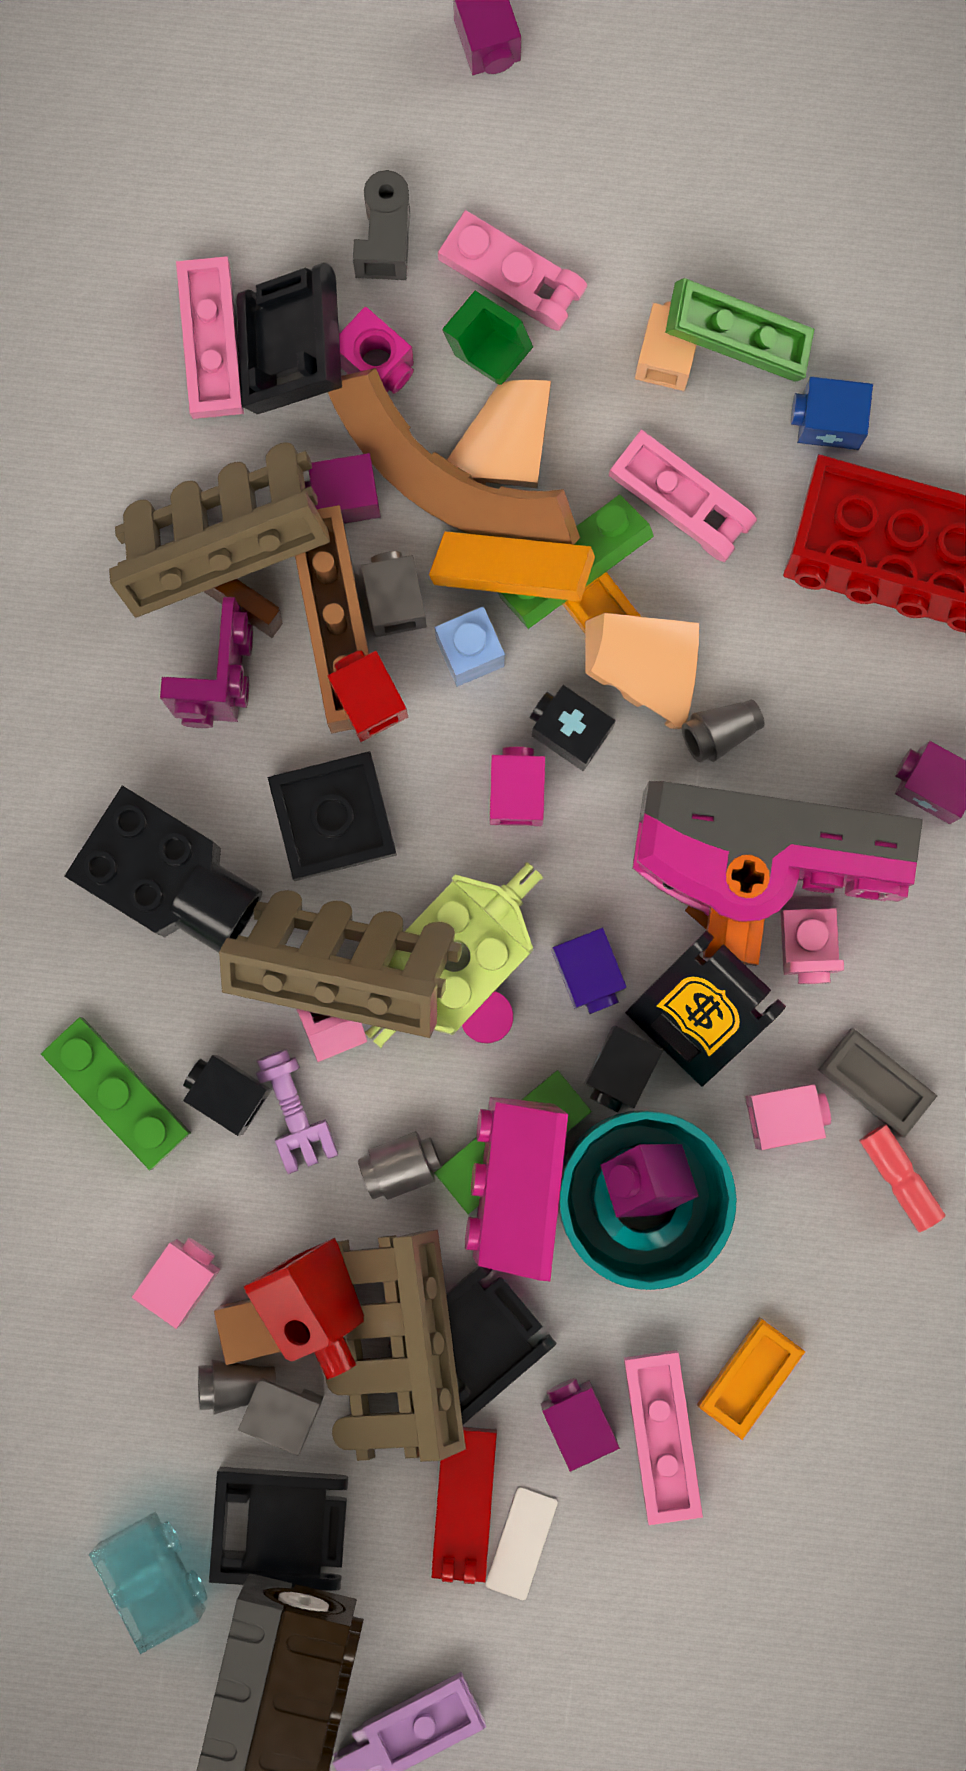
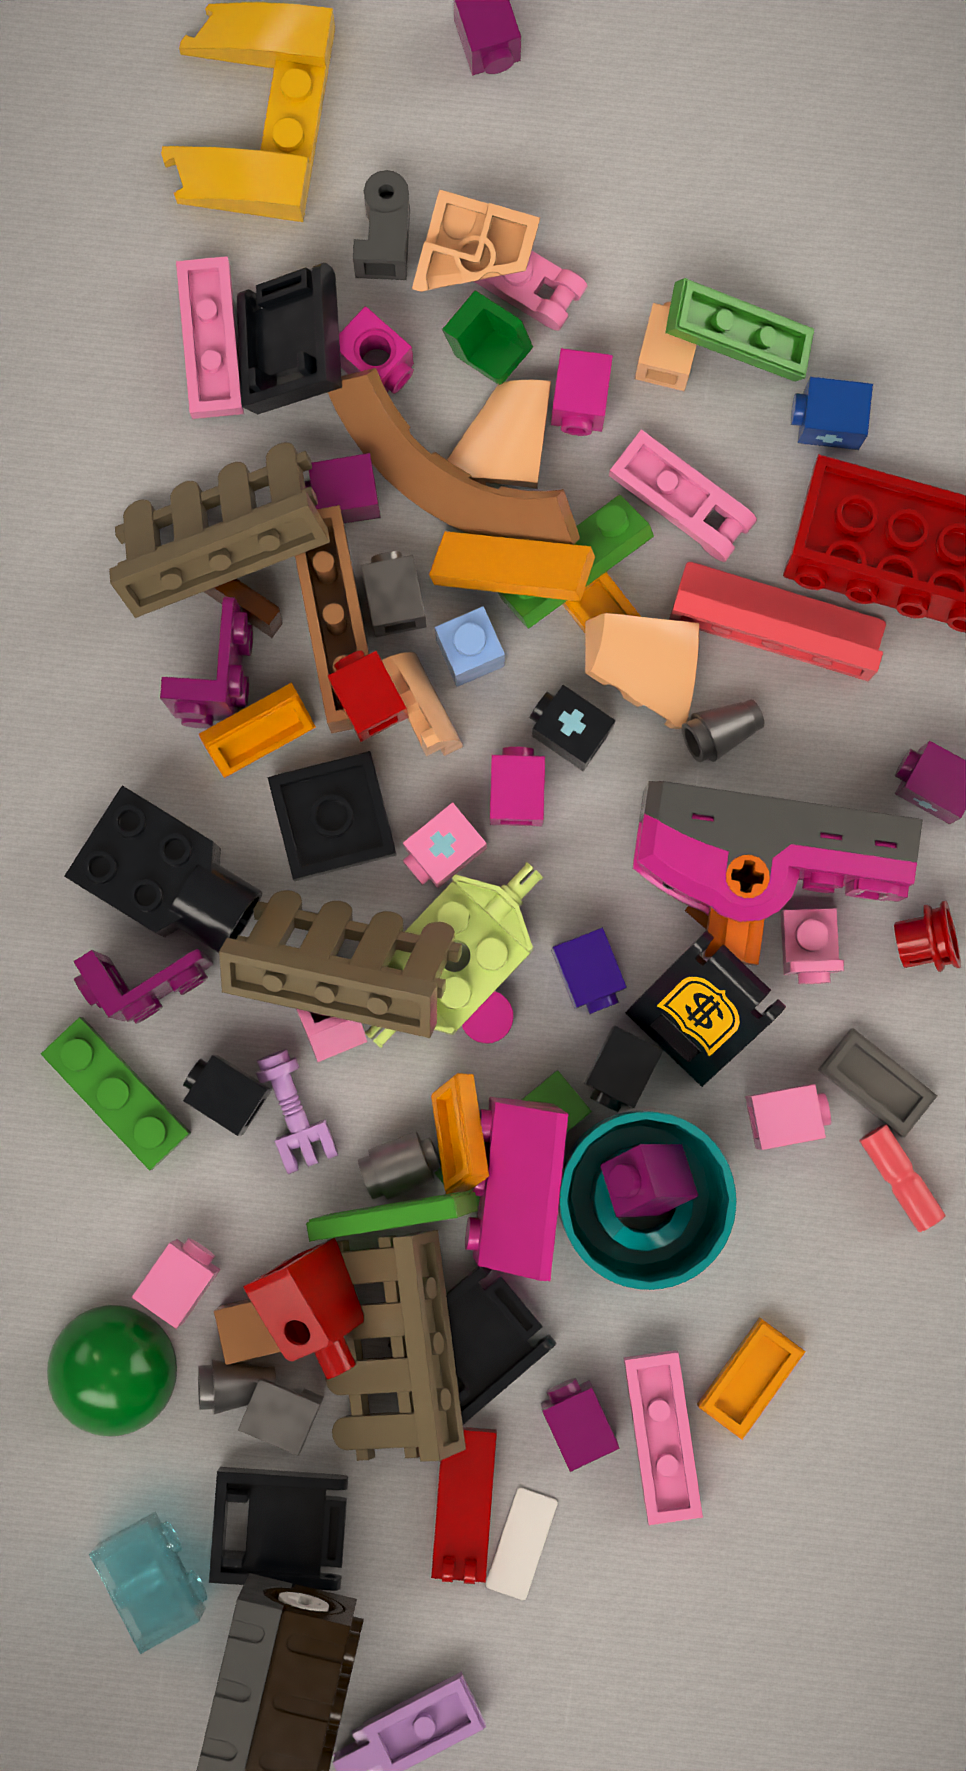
(104, 986): none -> magenta bracket
(112, 1370): none -> green piece
(257, 730): none -> light orange tile
(278, 176): none -> yellow wedge
(392, 1215): none -> bright green tile
(422, 704): none -> light nougat slope
(443, 847): none -> bright pink brick
(459, 1134): none -> light orange tile
(473, 242): none -> light nougat slope
(581, 391): none -> dark pink brick
(779, 621): none -> coral panel
(928, 939): none -> red piece

